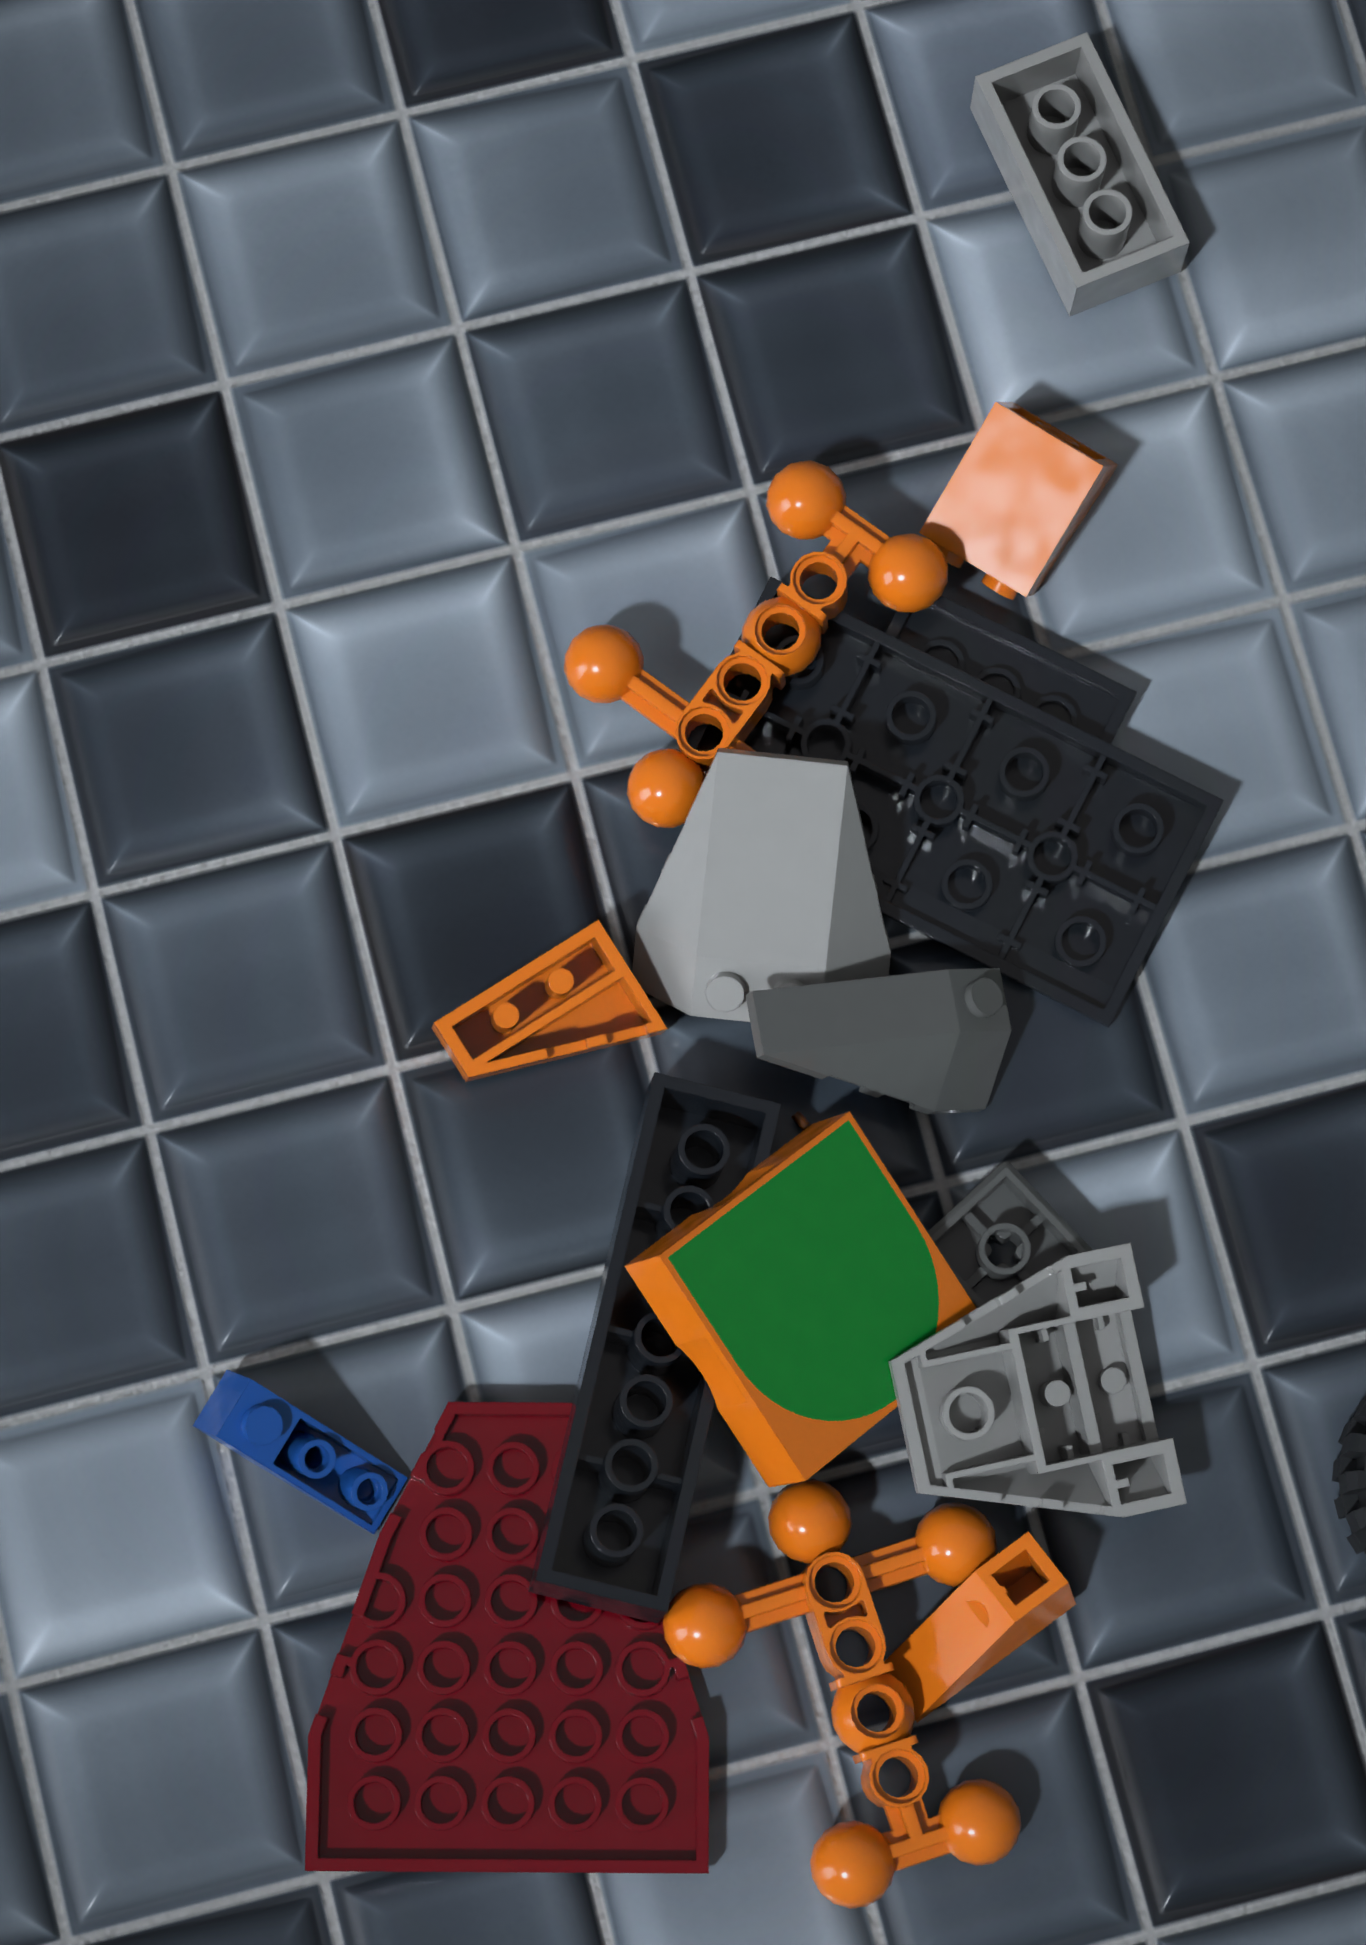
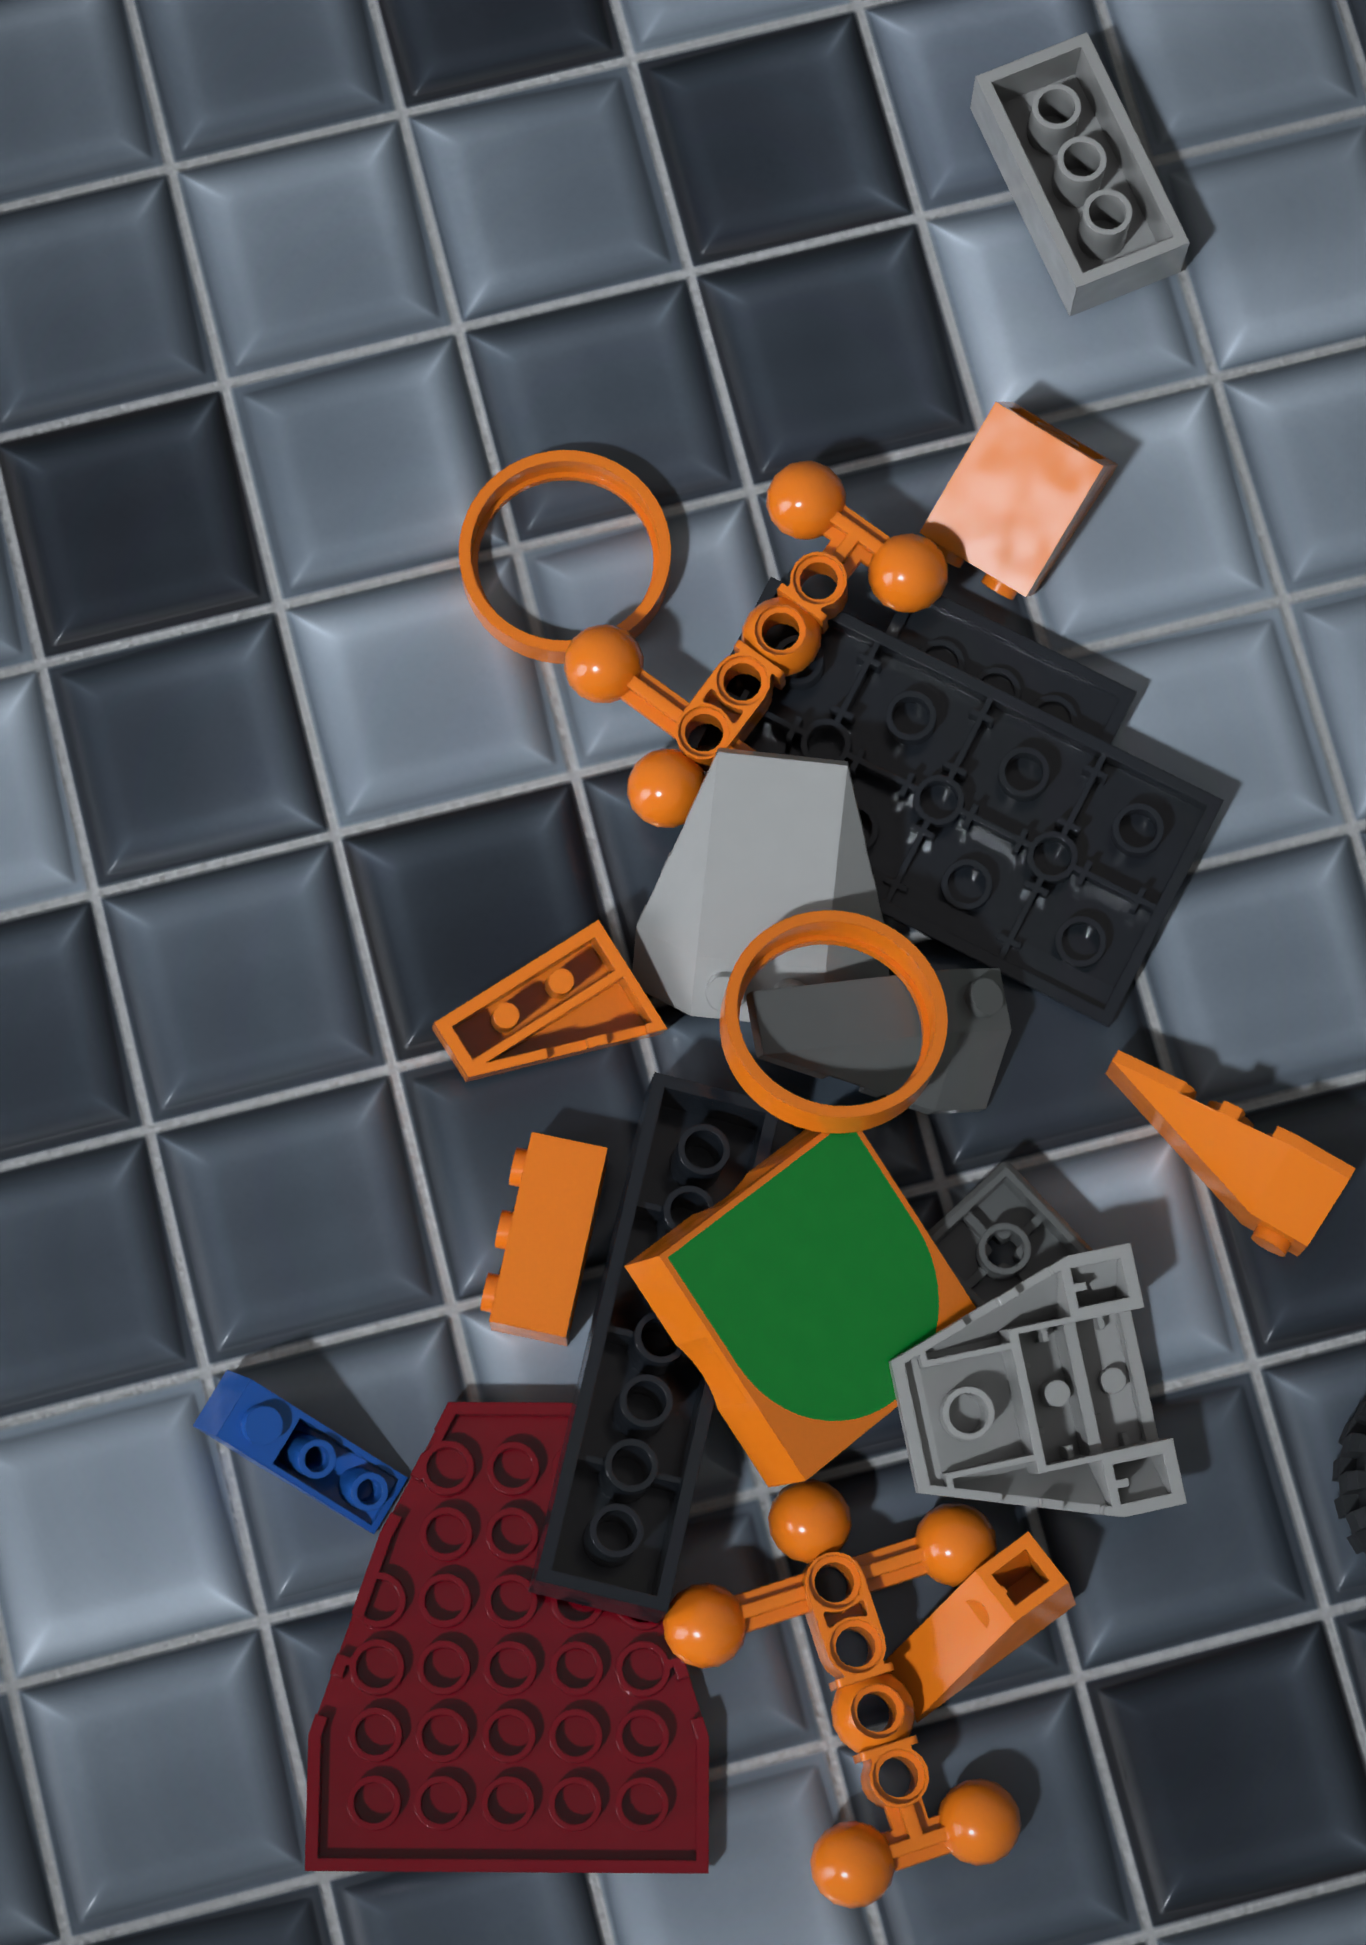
(545, 468): none -> orange piece
(545, 1238): none -> orange brick
(866, 936): none -> orange piece
(1267, 1180): none -> orange wedge

